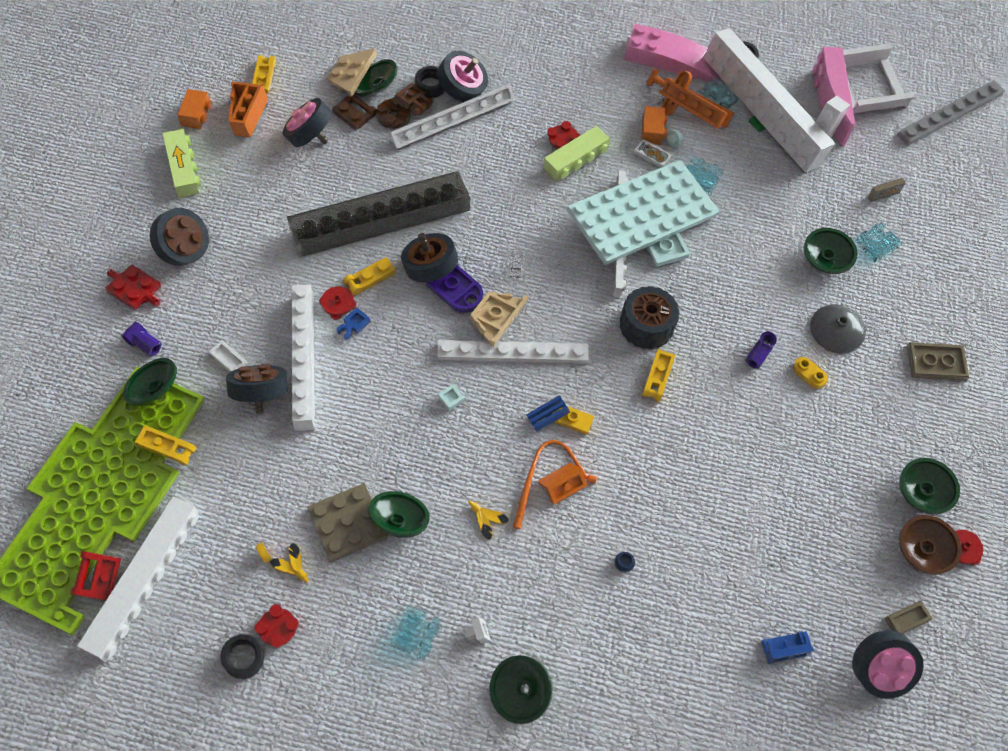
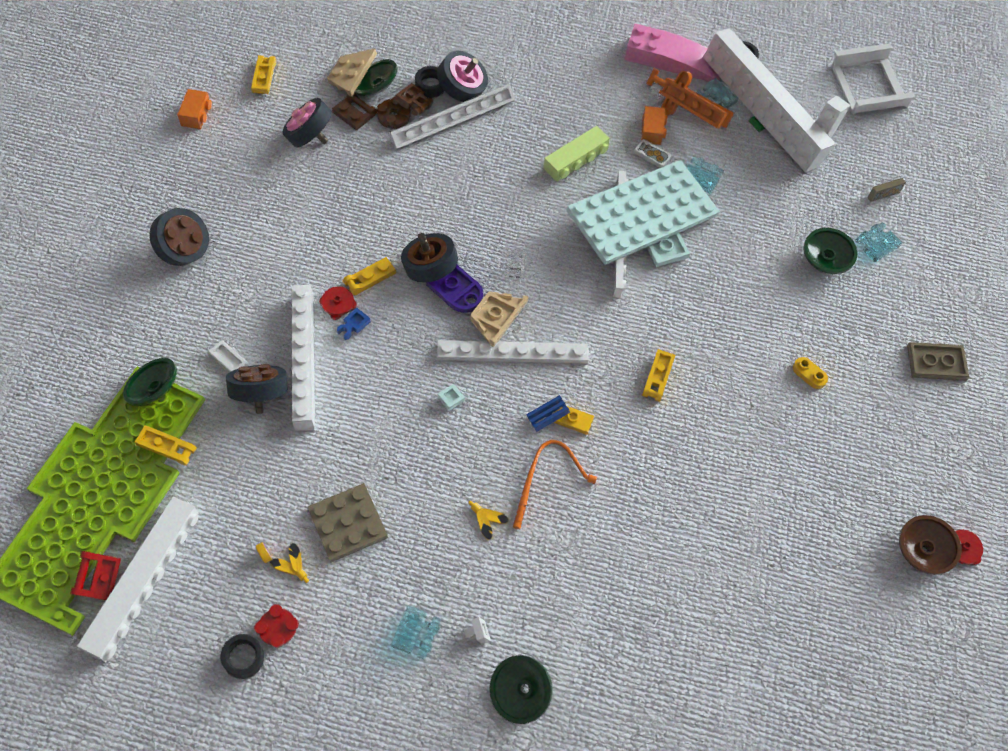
(133, 287): red plate -> none
(138, 336): dark purple piece -> none
(181, 163): yellowish green brick -> none
(246, 107): orange wedge -> none
(378, 213): clear smoke brick -> none
(398, 514): dark green dish -> none
(562, 134): red piece -> none
(563, 482): orange panel -> none
(624, 561): dark blue plate -> none
(649, 317): black wheel -> none
(674, 138): light aqua plate -> none
(761, 350): dark purple piece -> none
(787, 647): blue hinge -> none
(832, 81): bright pink slope -> none
(835, 335): dark grey dish -> none
(887, 664): wheel -> none
(908, 618): dark tan tile -> none
(936, 479): dark green dish -> none
(950, 113): light grey plate -> none

